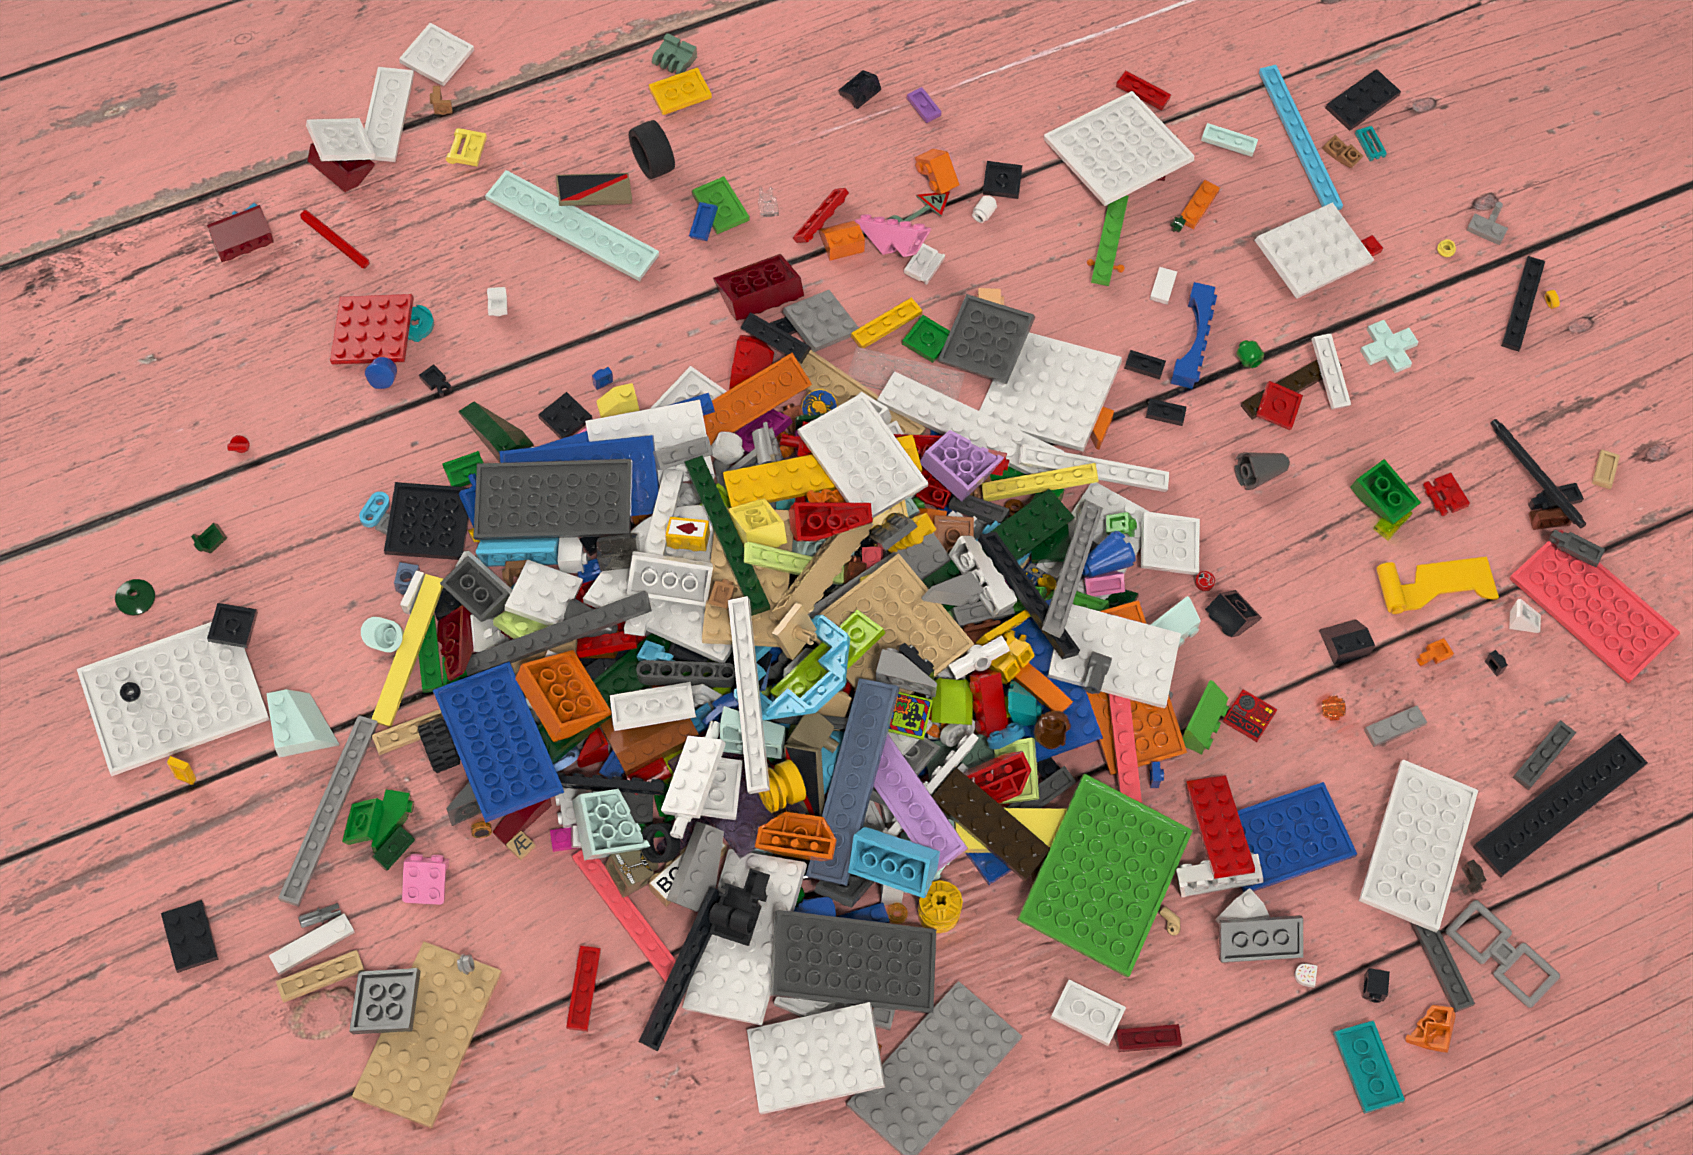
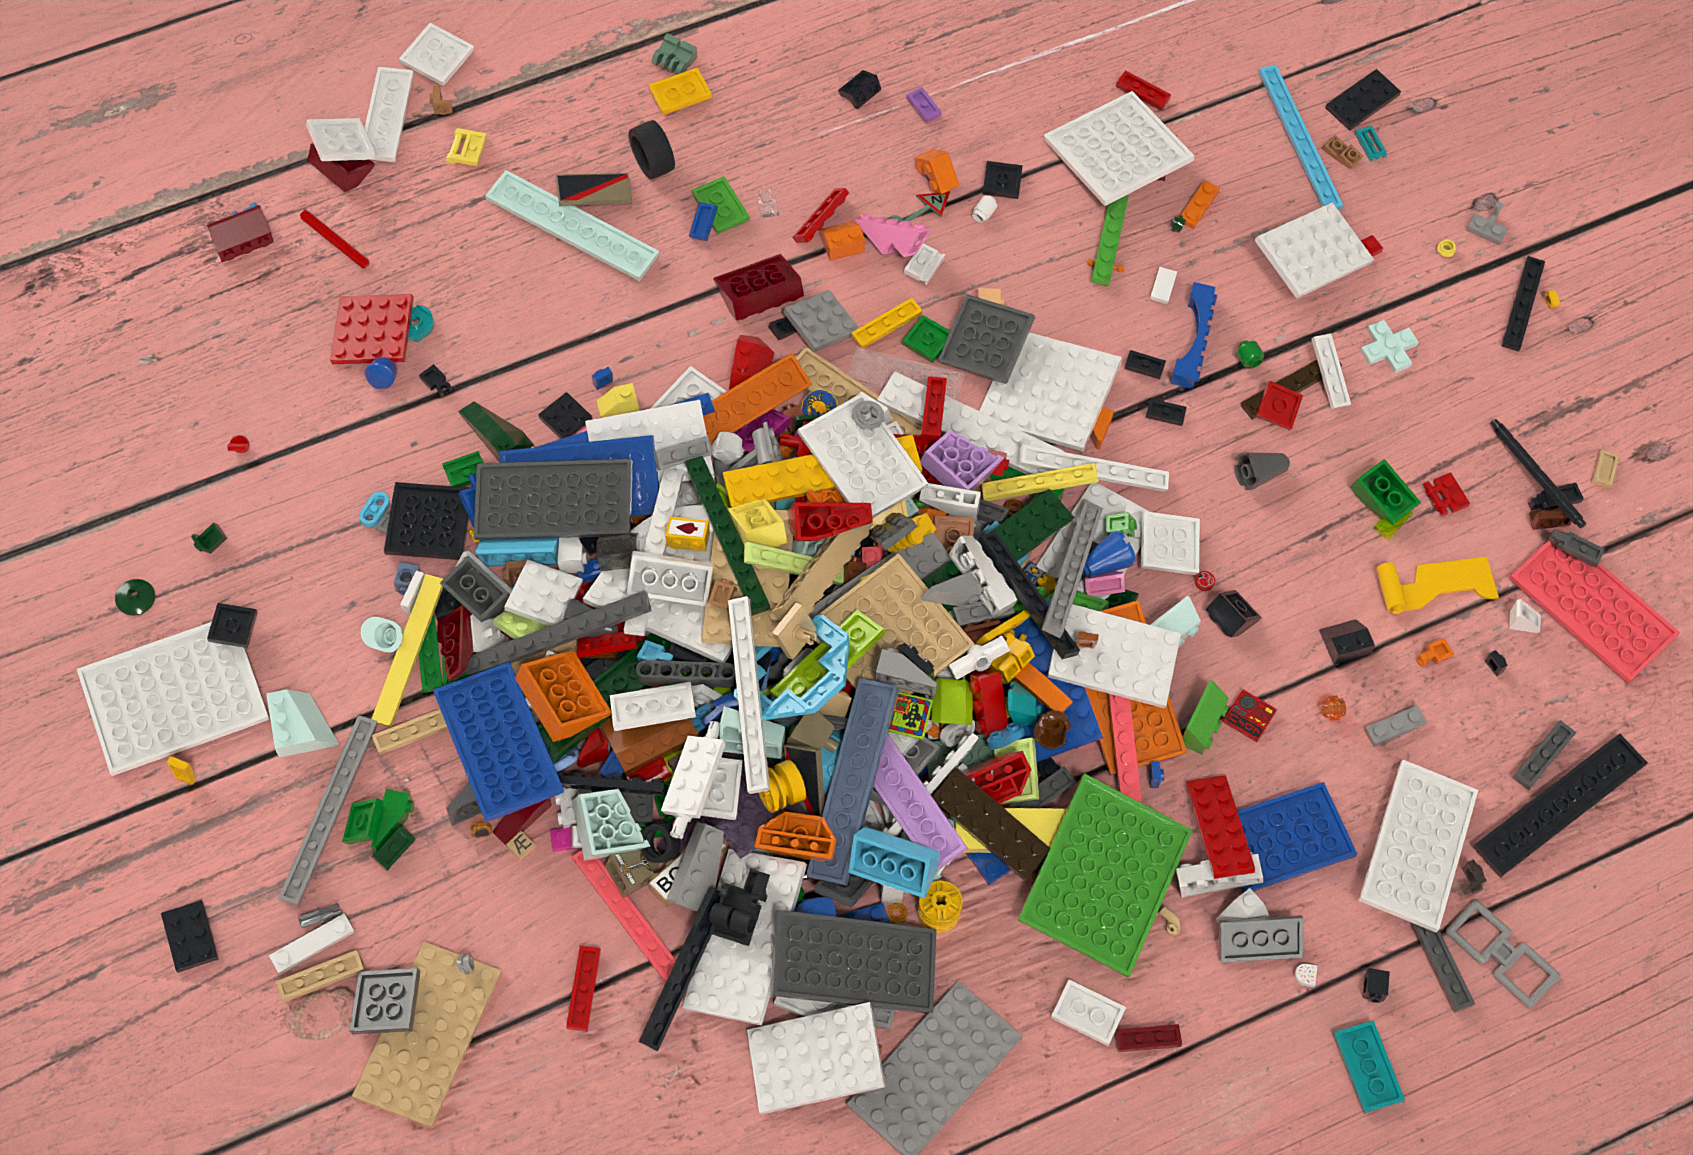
(130, 686): black plate -> none
(424, 879): bright pink bracket -> none
(438, 745): black tyre -> none
(497, 301): white bracket -> none
(775, 337): black plate -> none
(863, 409): none -> light grey gear
(934, 408): none -> red plate
(952, 500): none -> white slope
(1052, 549): dark green plate -> none
(1086, 639): none -> dark orange tile
(1097, 669): dark grey piece -> none
(1229, 140): light aqua plate -> none
(1434, 1029): orange slope -> none

